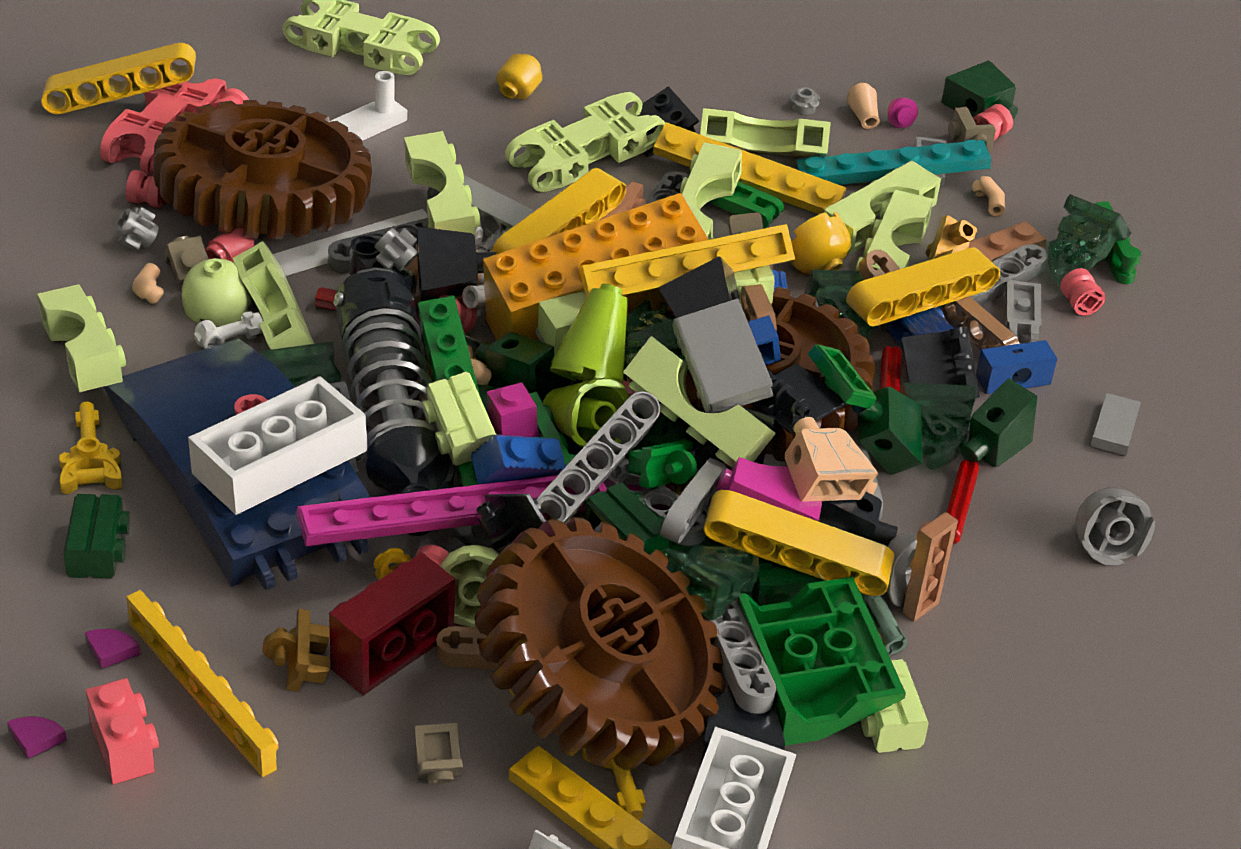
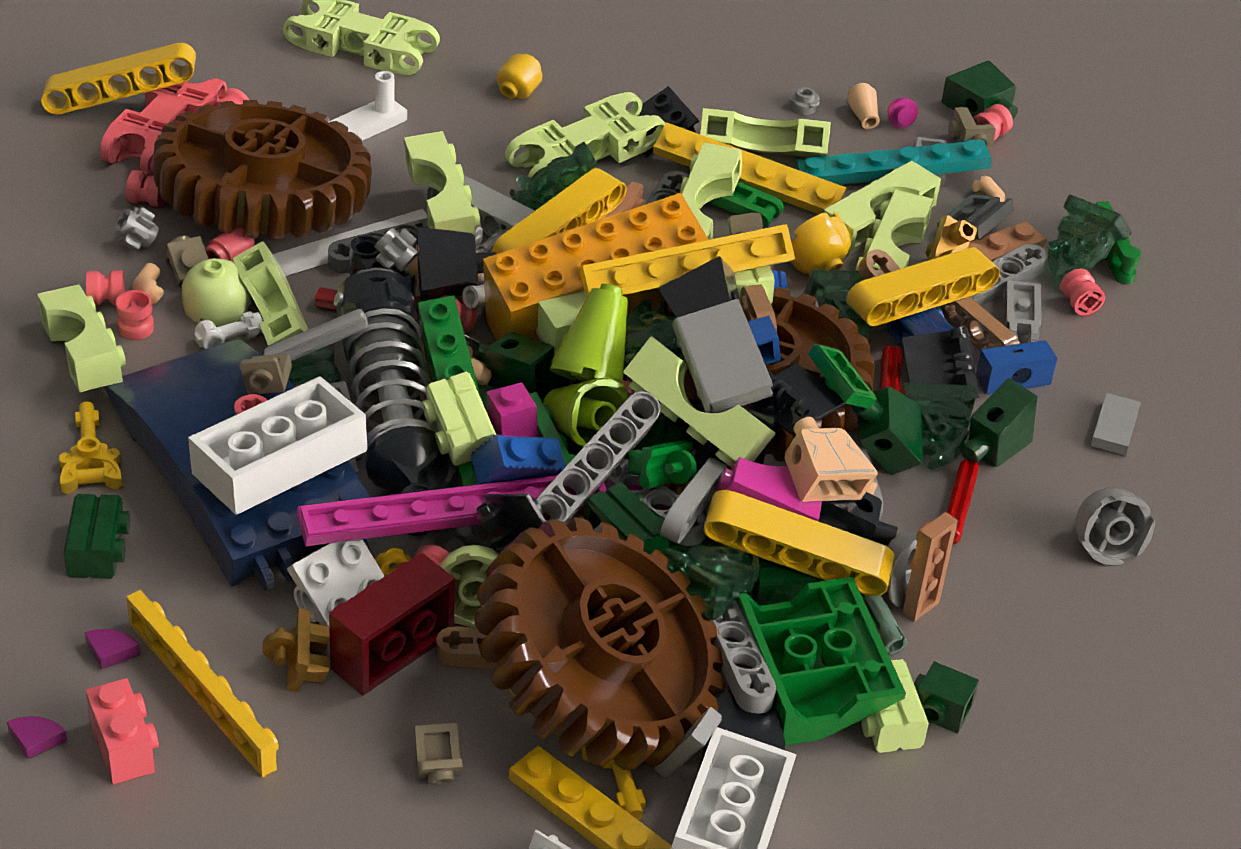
(103, 287): none -> coral wheel
(134, 315): none -> coral wheel
(266, 373): none -> dark tan bracket
(321, 335): none -> light grey axle
(333, 577): none -> white plate
(553, 178): none -> clear green piece
(693, 741): none -> light grey tile
(946, 696): none -> dark green brick
(982, 212): none -> dark grey plate

